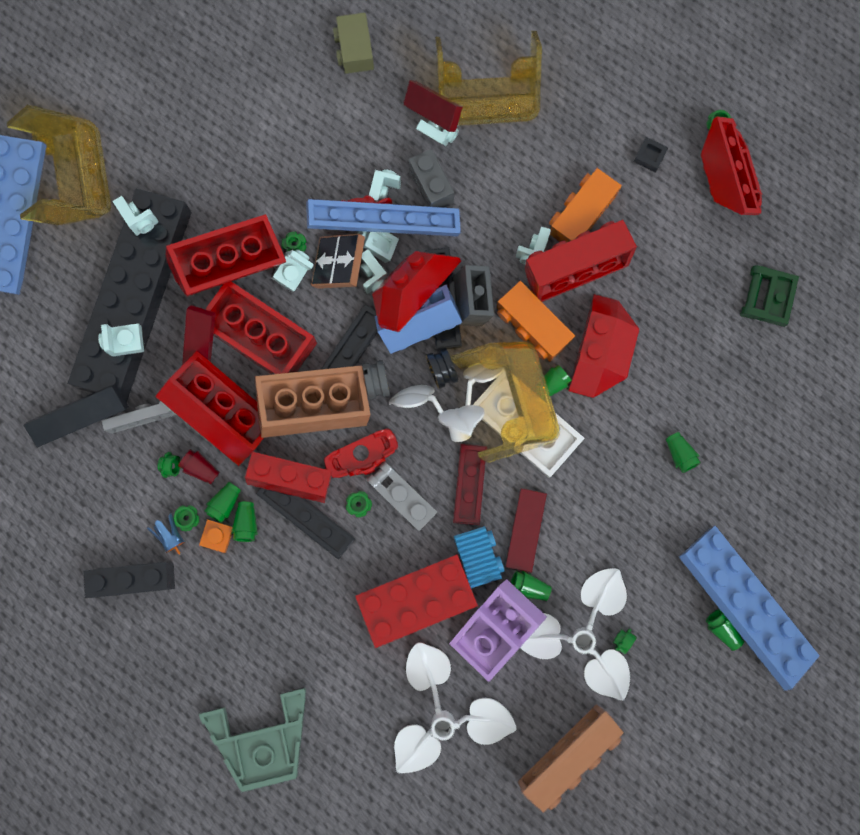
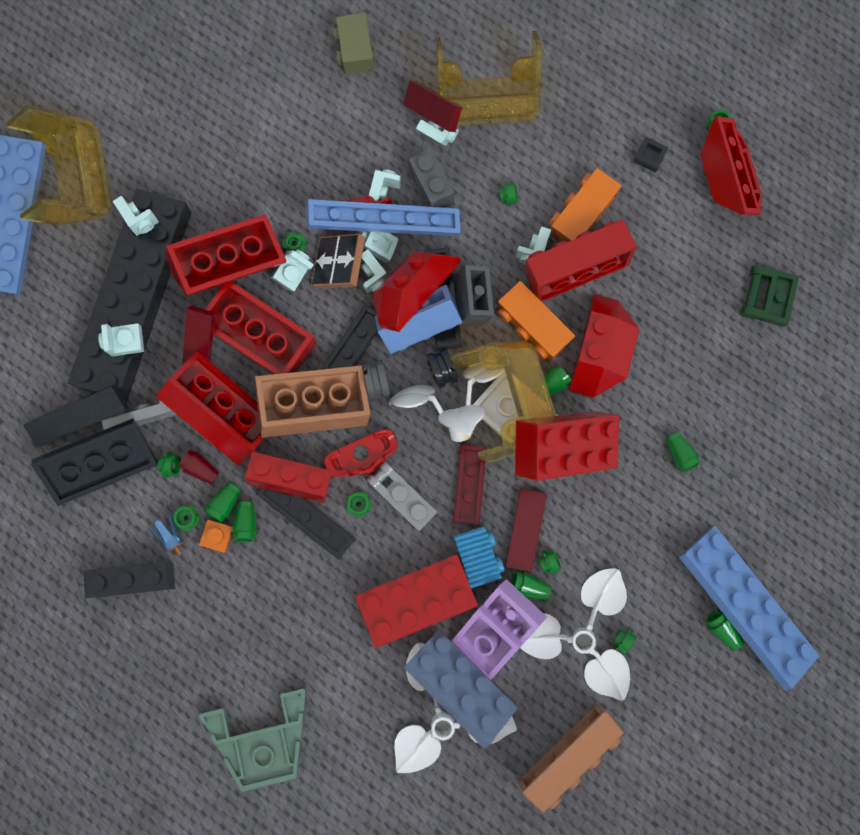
(94, 462): none -> black plate
(461, 688): none -> sand blue plate
(509, 193): none -> green plate
(550, 562): none -> green plate
(566, 445): none -> red brick

